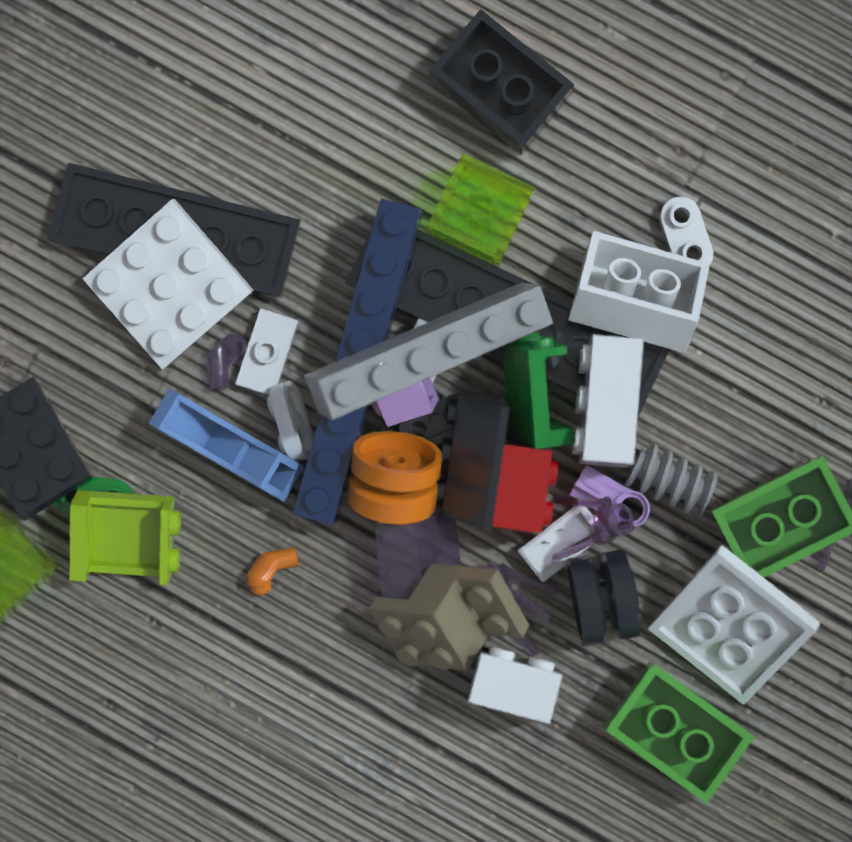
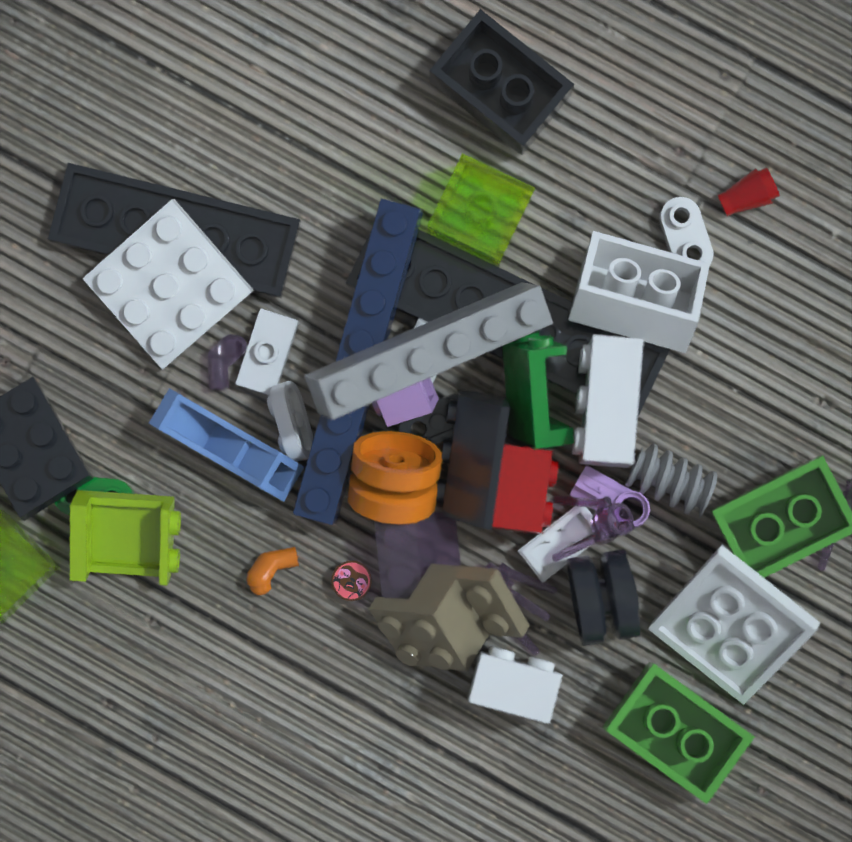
(351, 580): none -> tile
(750, 192): none -> red cone

